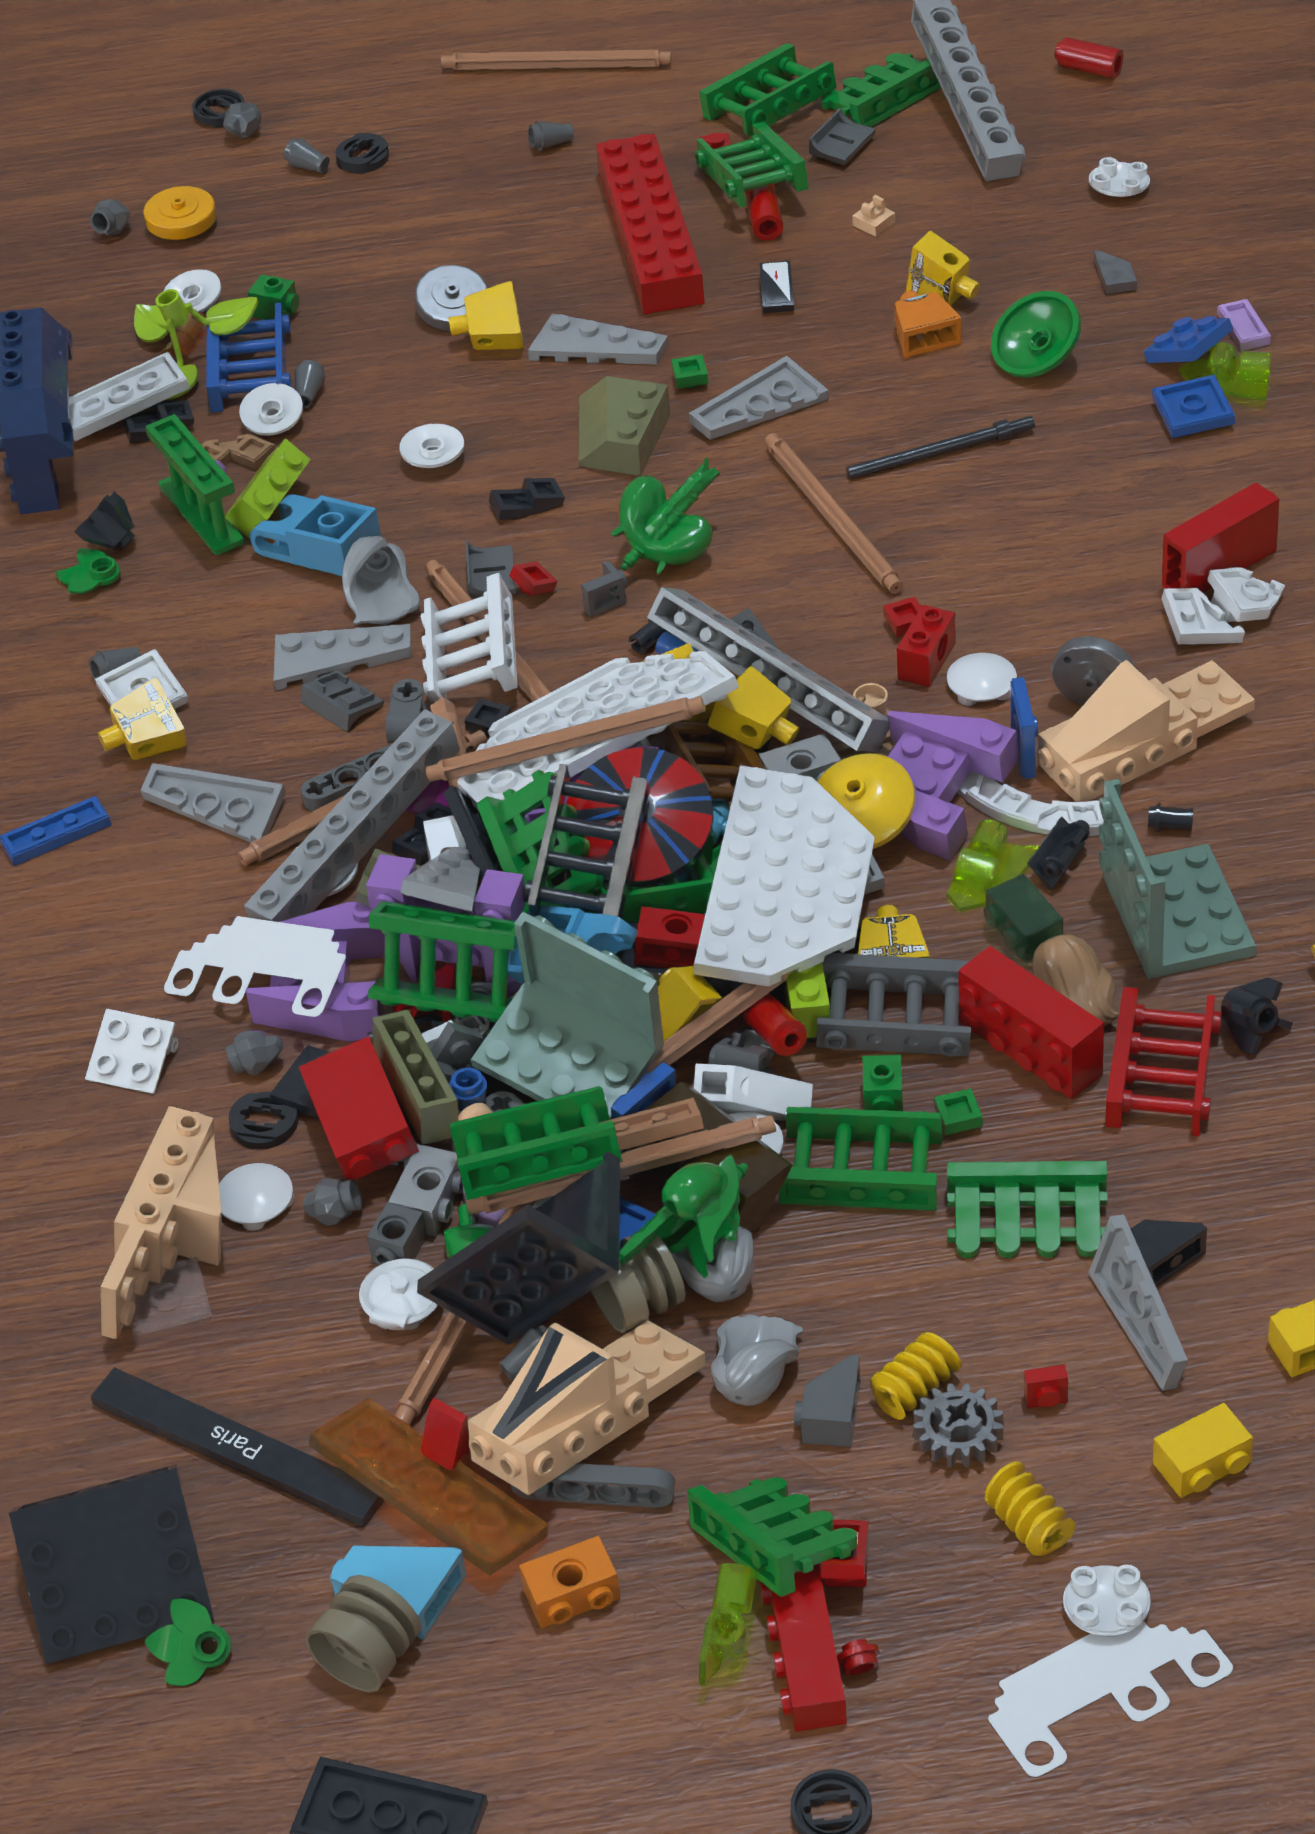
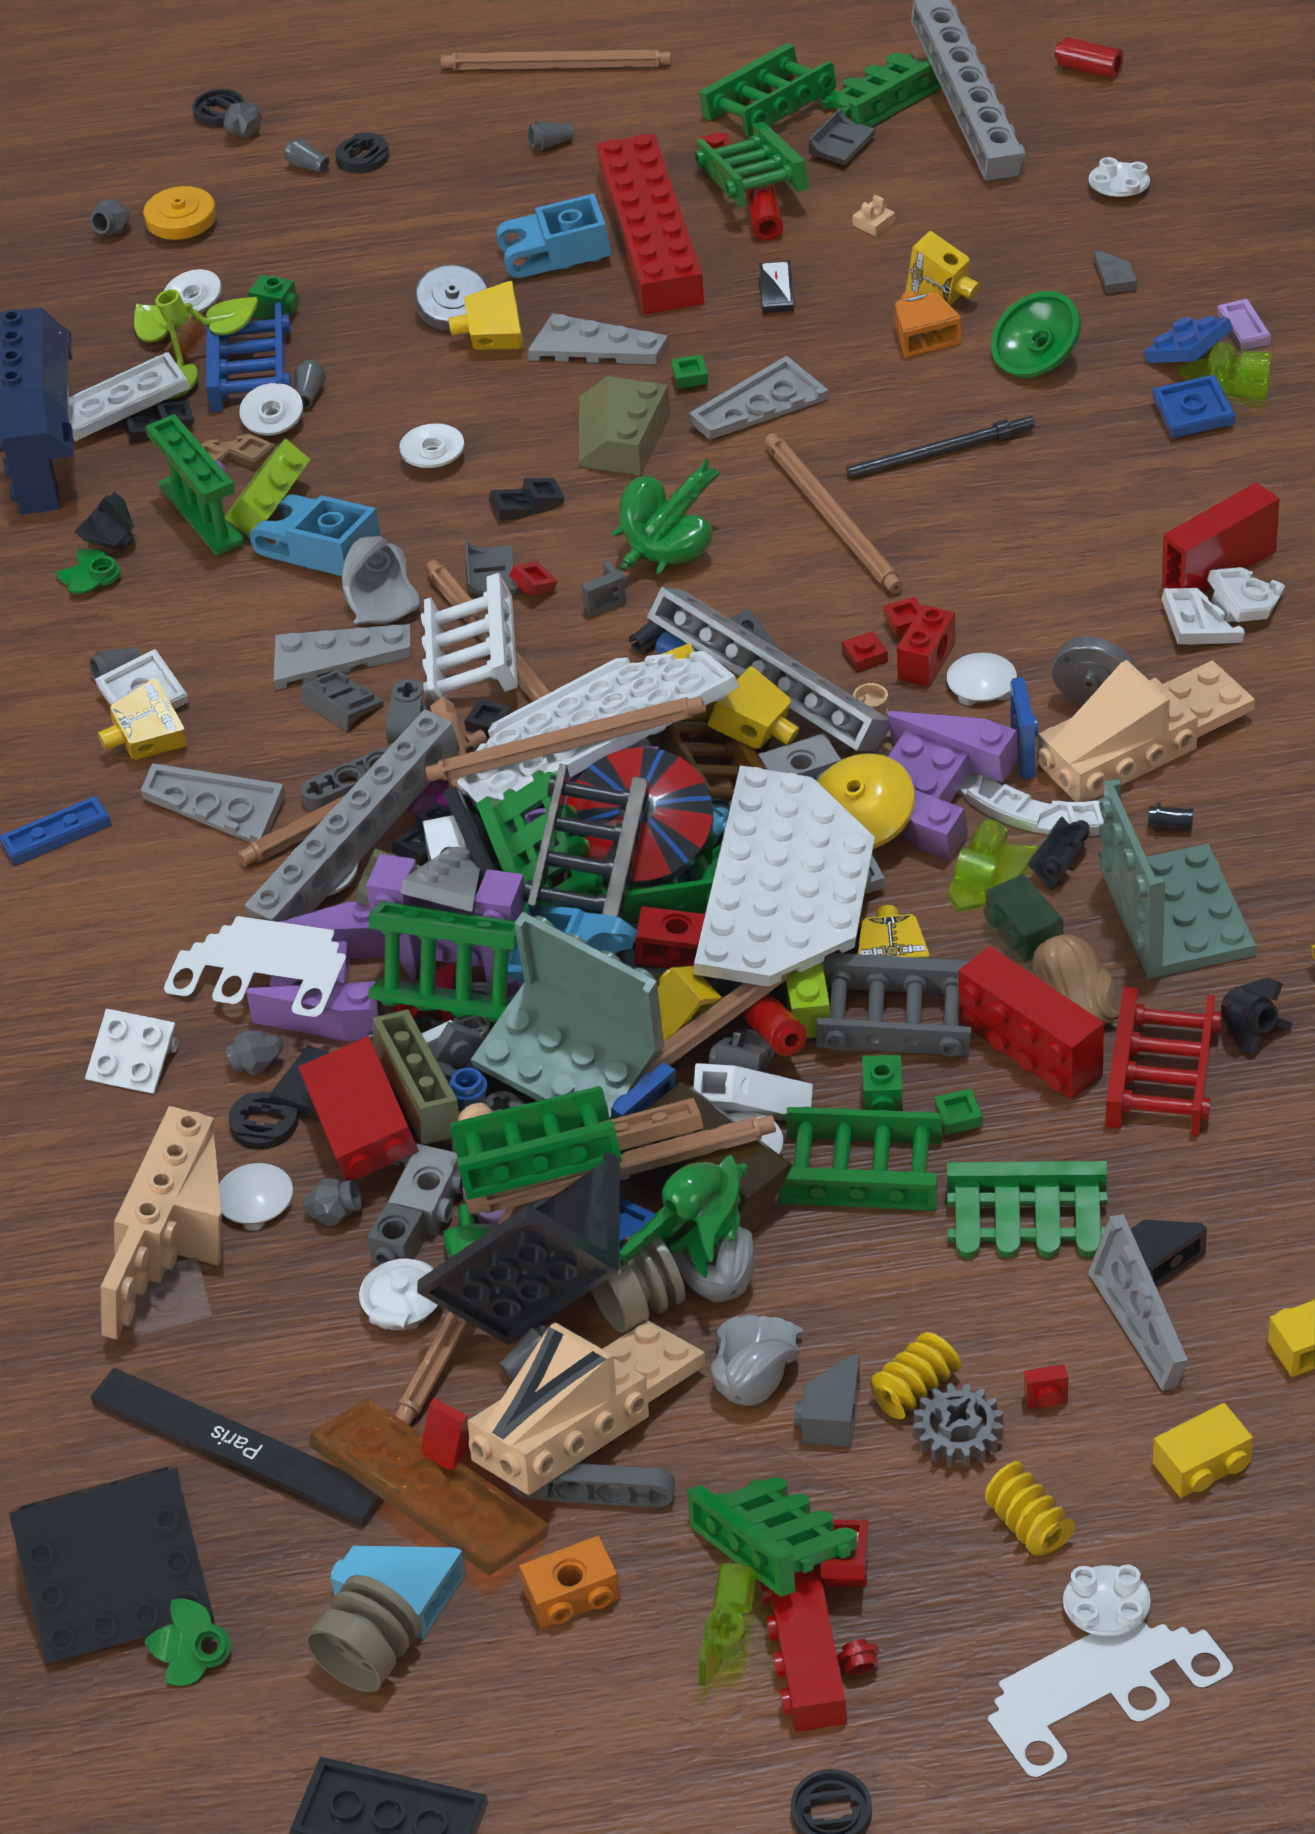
(555, 237): none -> dark azure brick
(864, 651): none -> red plate

